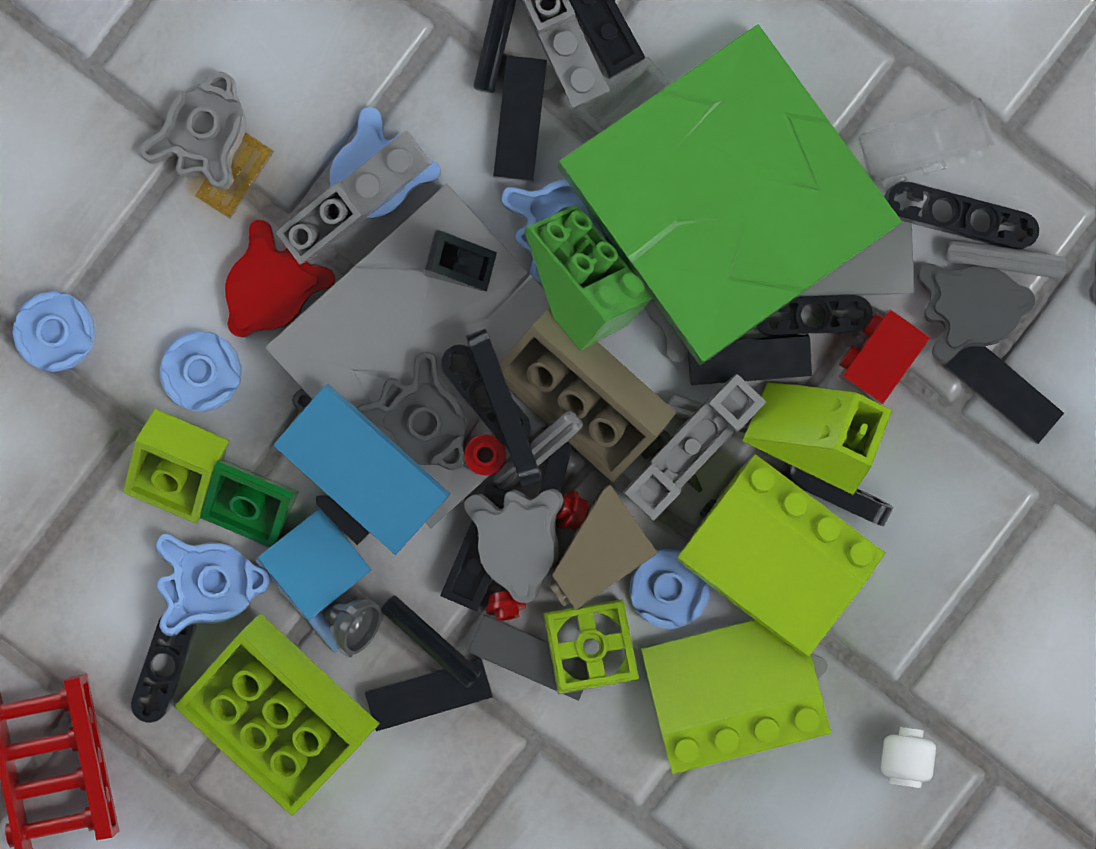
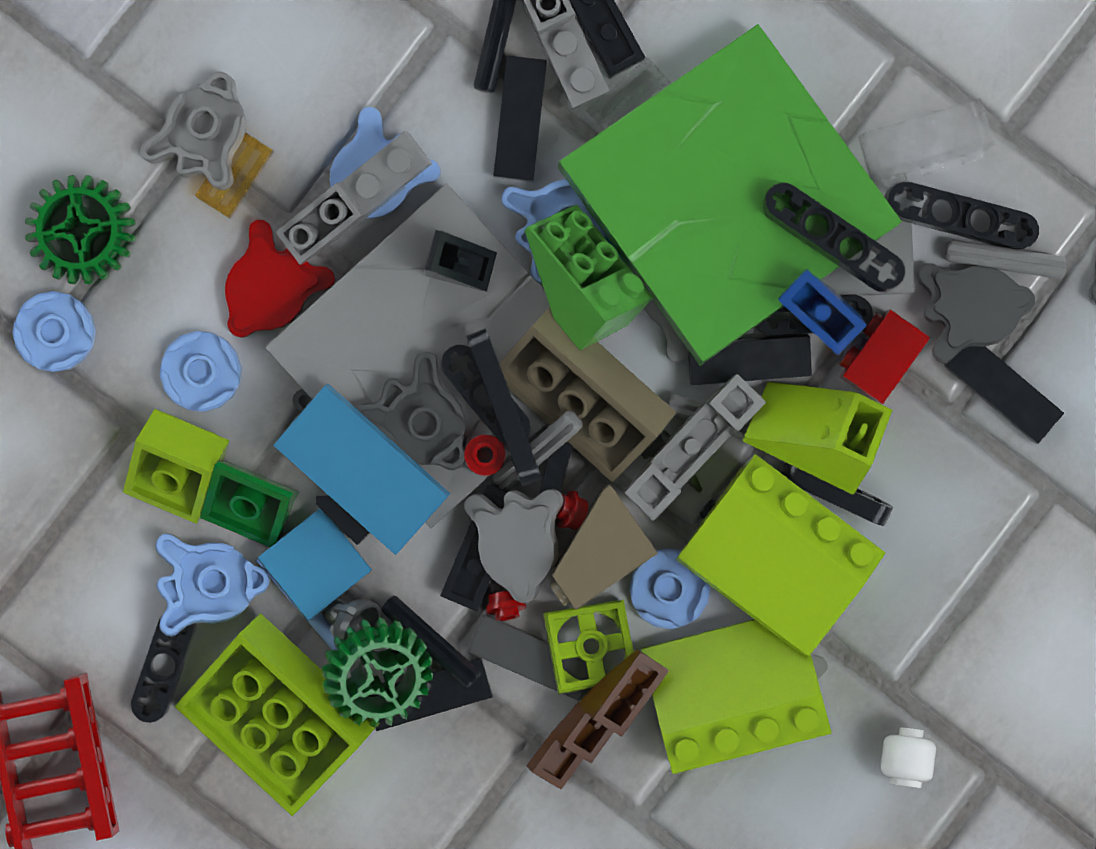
(77, 212): none -> green gear
(352, 693): none -> green gear
(600, 713): none -> reddish brown slope
(823, 311): none -> blue slope
(837, 232): none -> black beam

